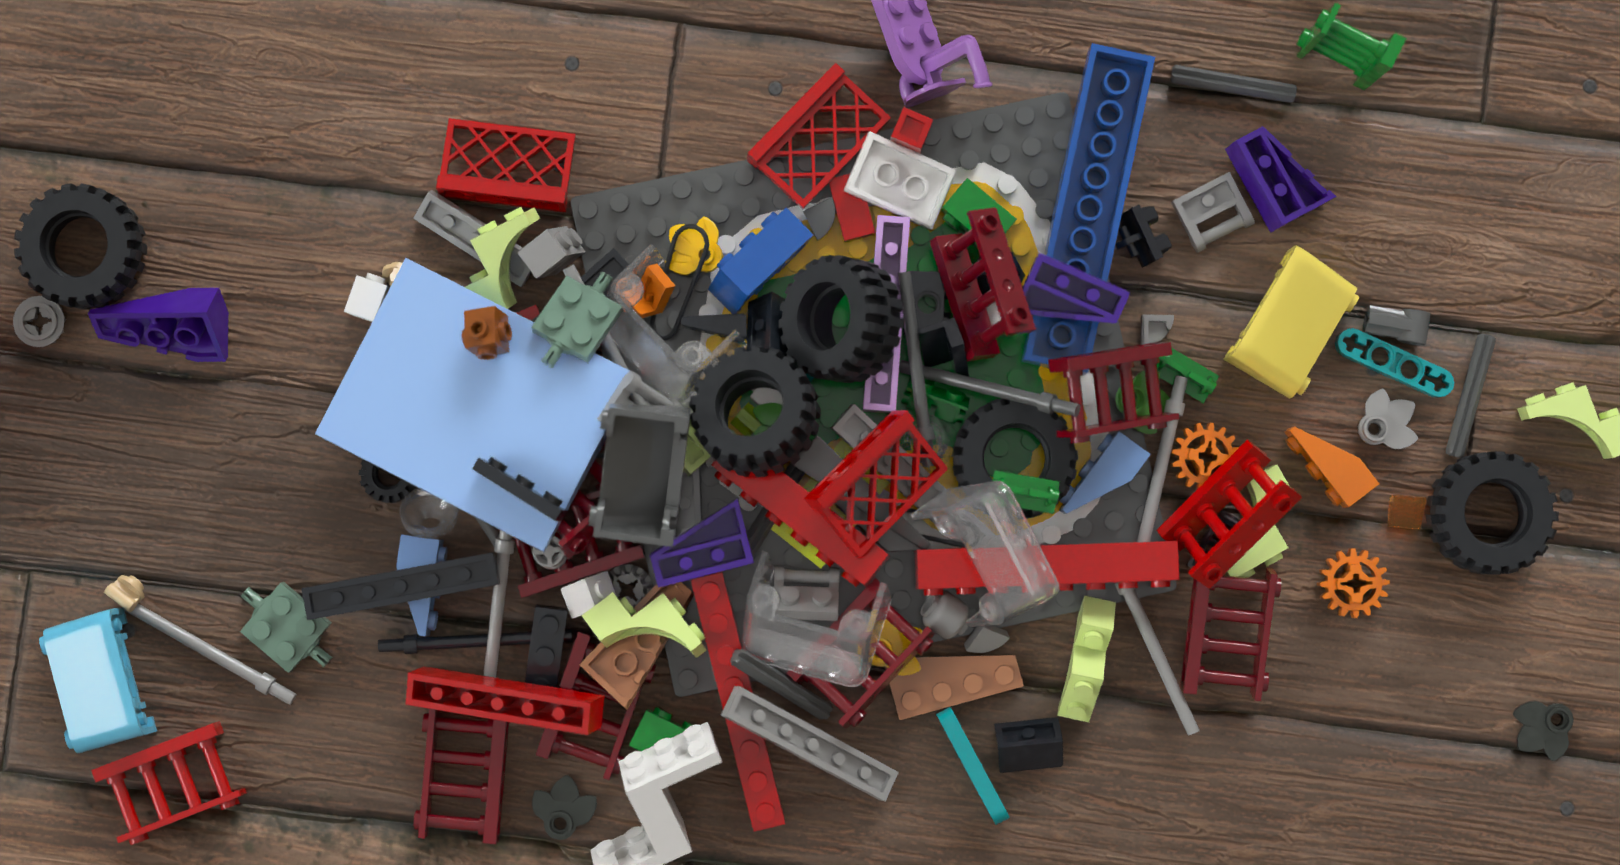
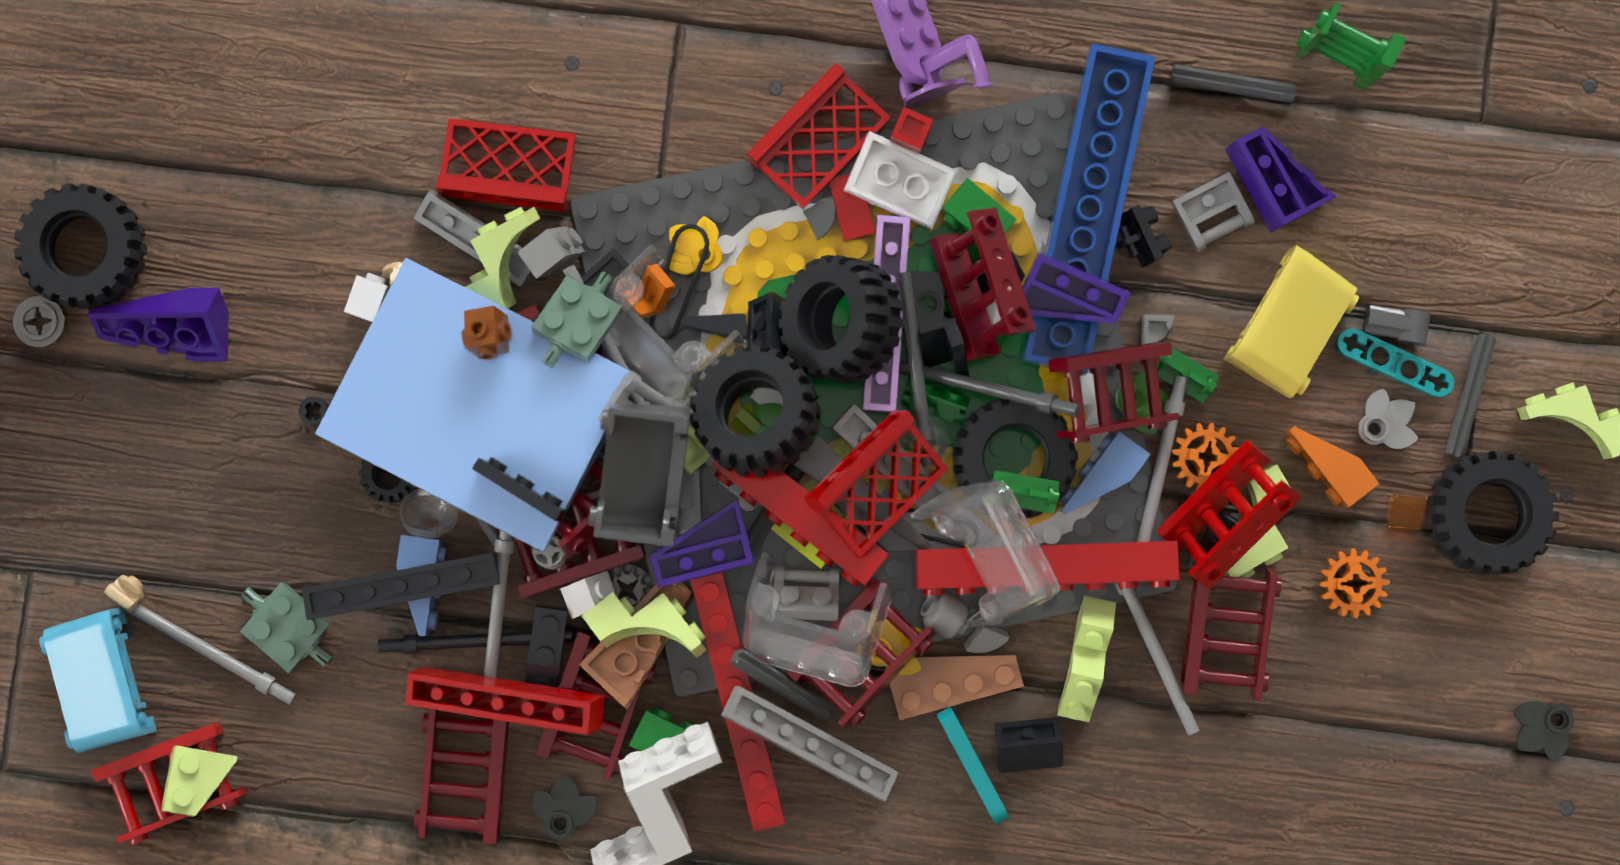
(193, 779): none -> yellowish green wing
(304, 411): none -> black bush
(759, 259): blue wedge -> none

